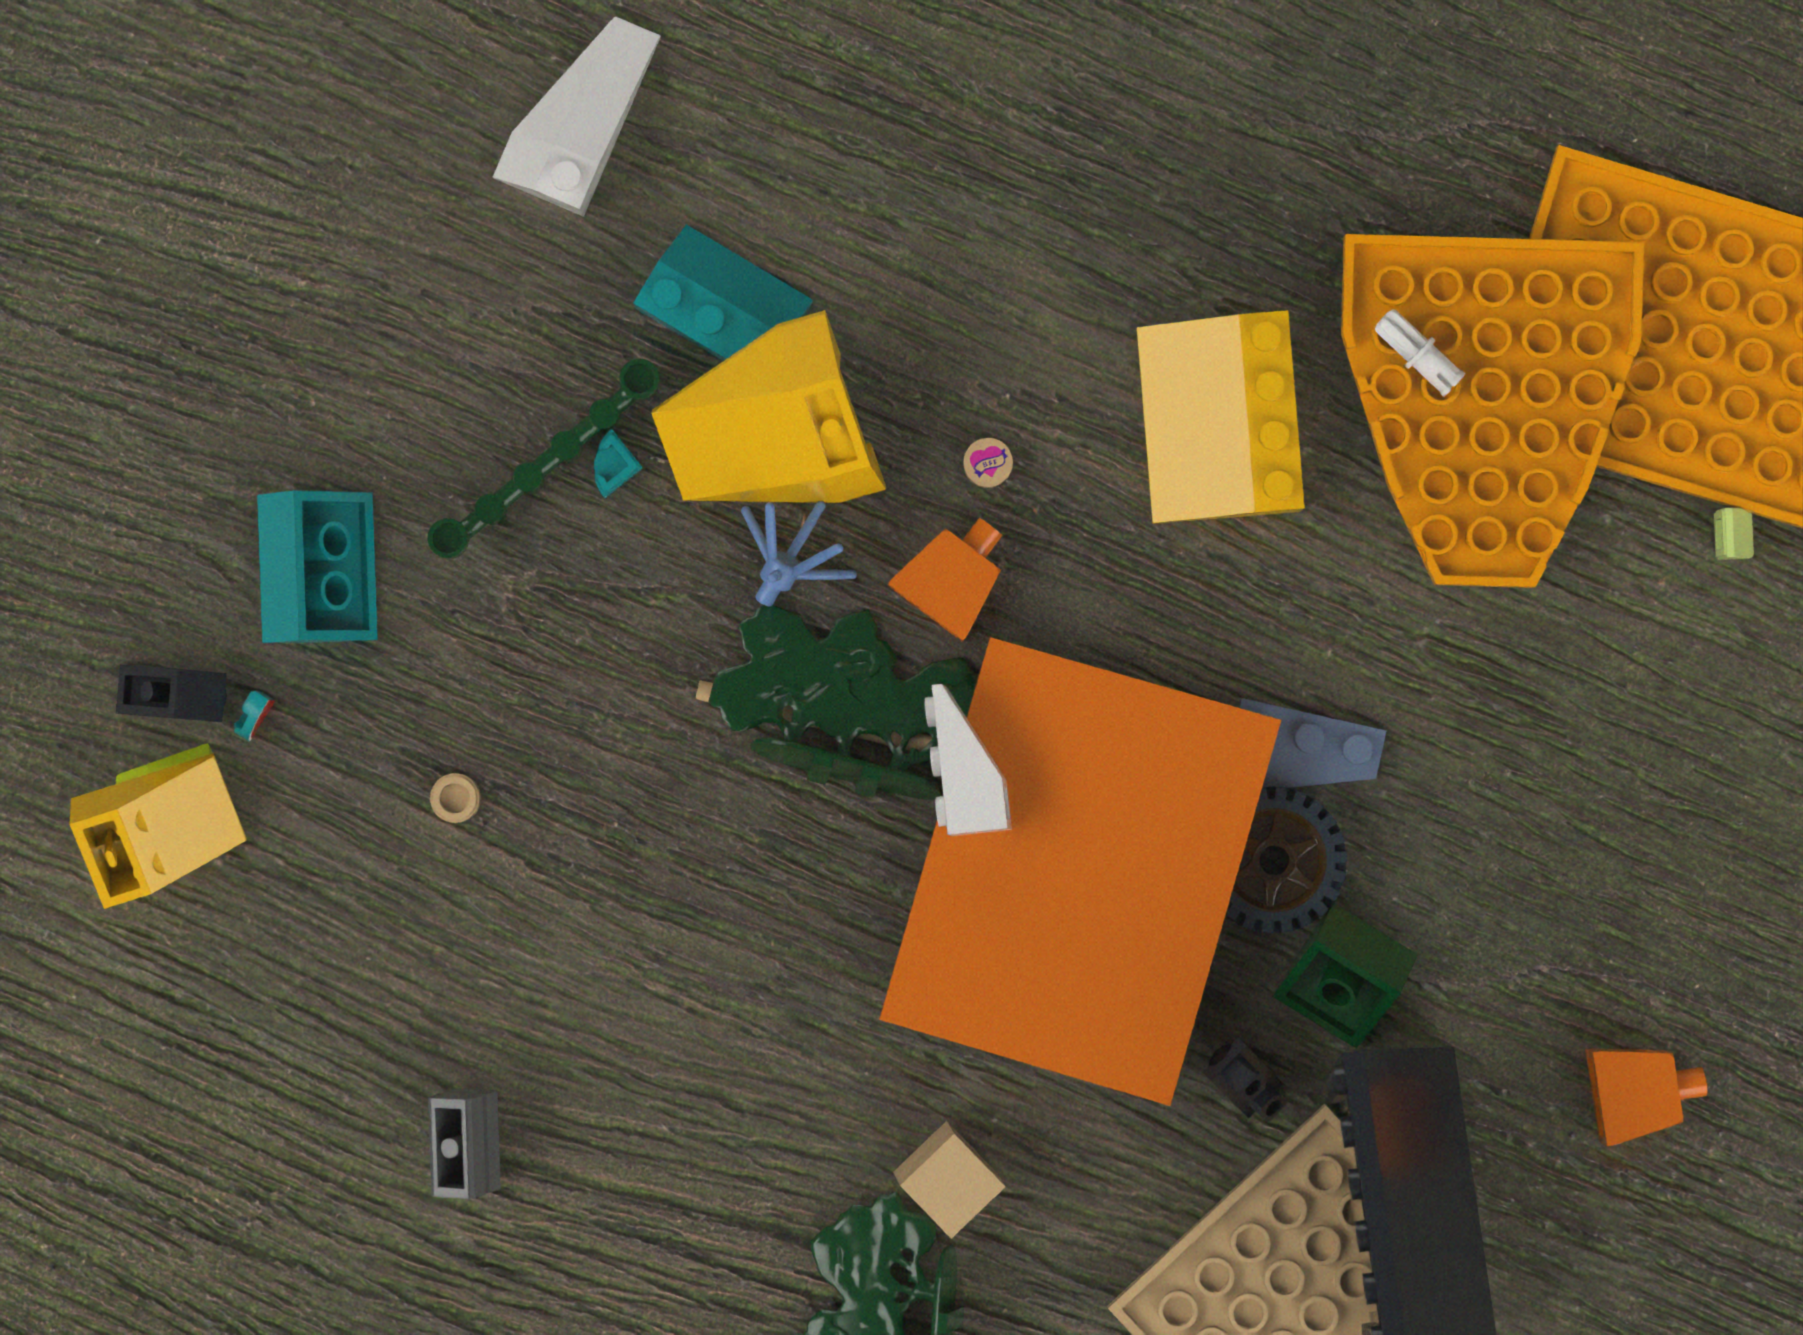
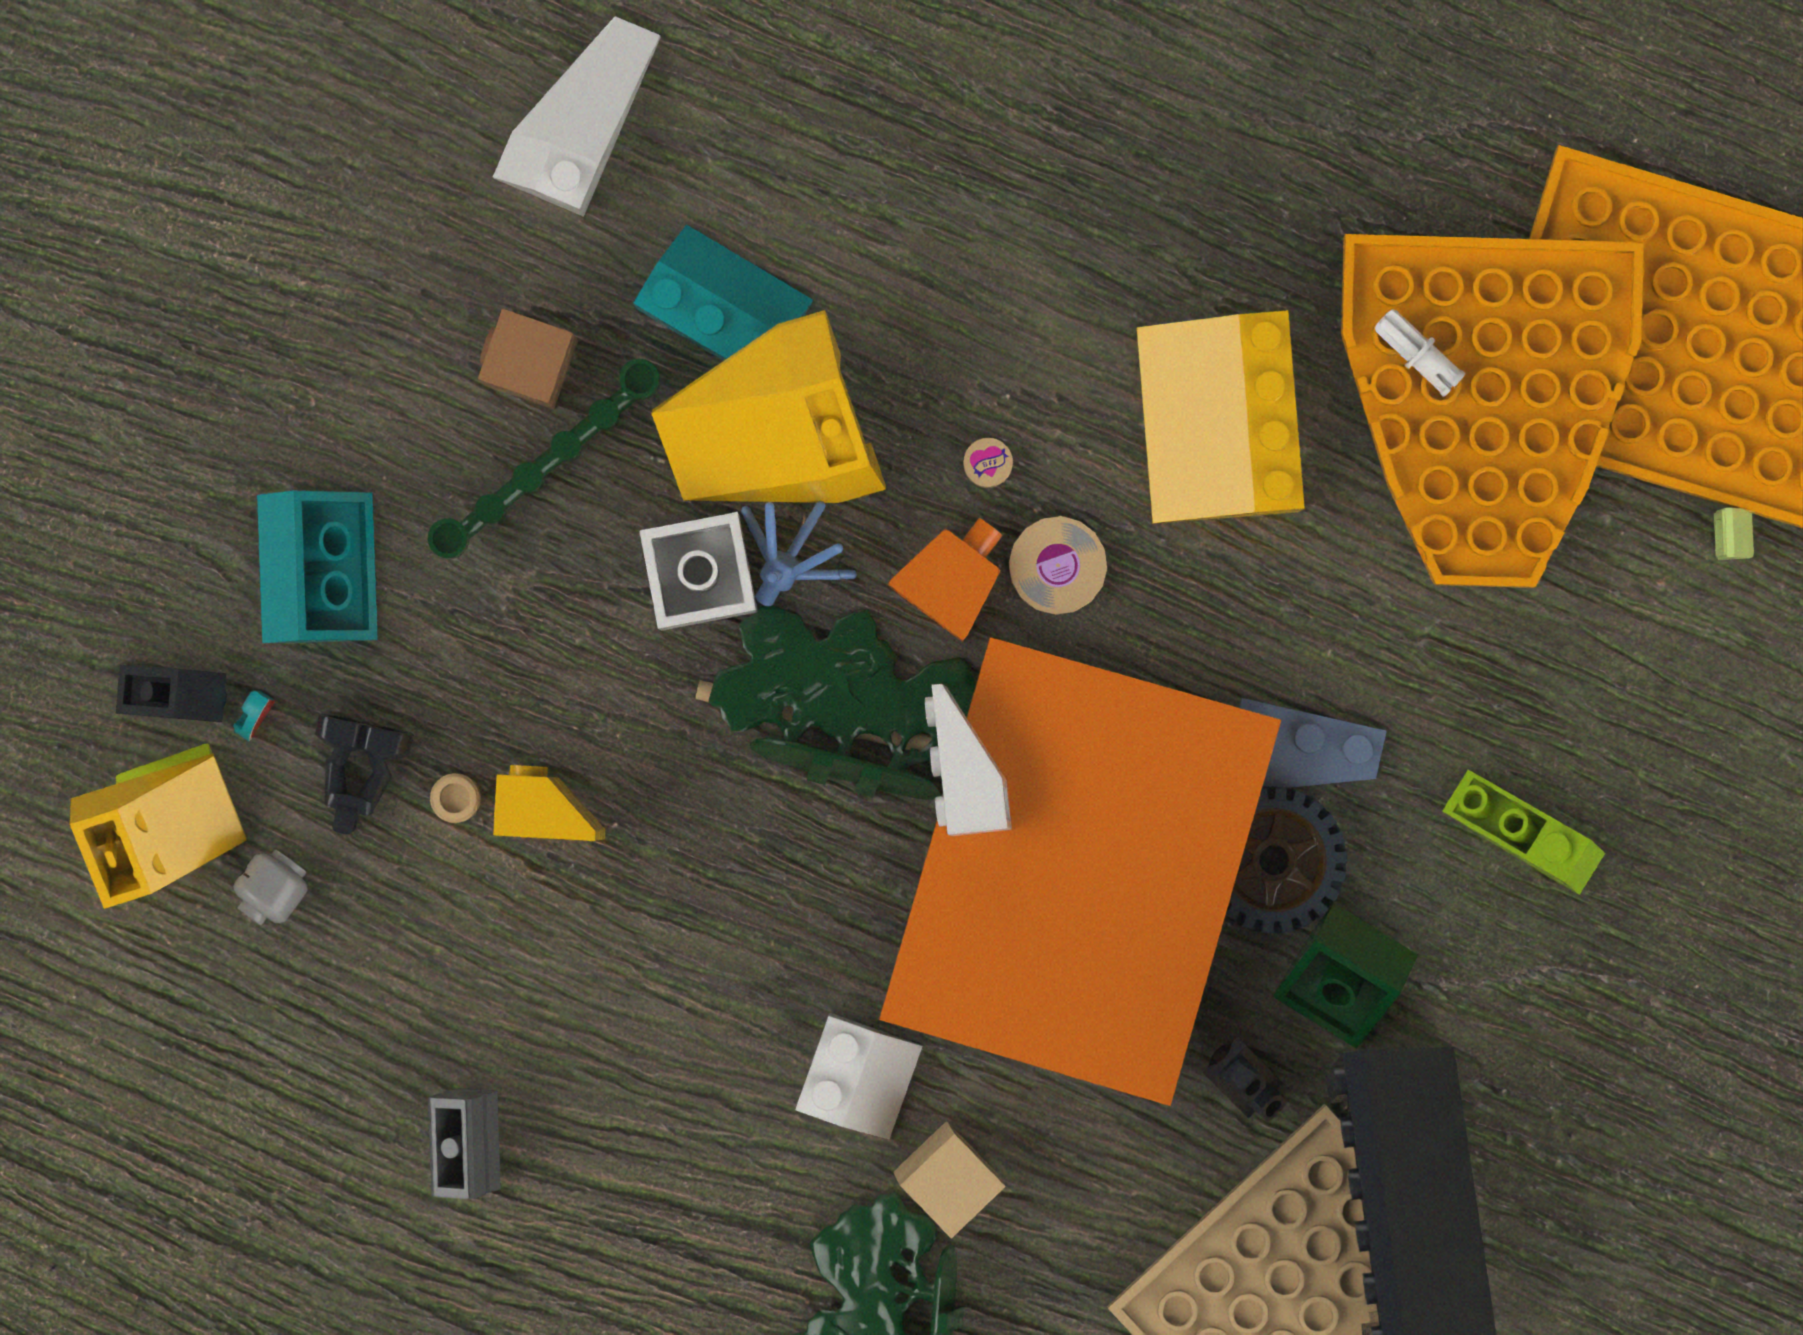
(270, 887): none -> light grey head
(376, 742): none -> black piece
(526, 358): none -> medium nougat head
(541, 807): none -> yellow slope
(613, 464): teal tile -> none
(698, 571): none -> white brick
(858, 1077): none -> white slope
(1057, 565): none -> tan tile
(1524, 832): none -> lime slope
(1639, 1091): orange torso -> none

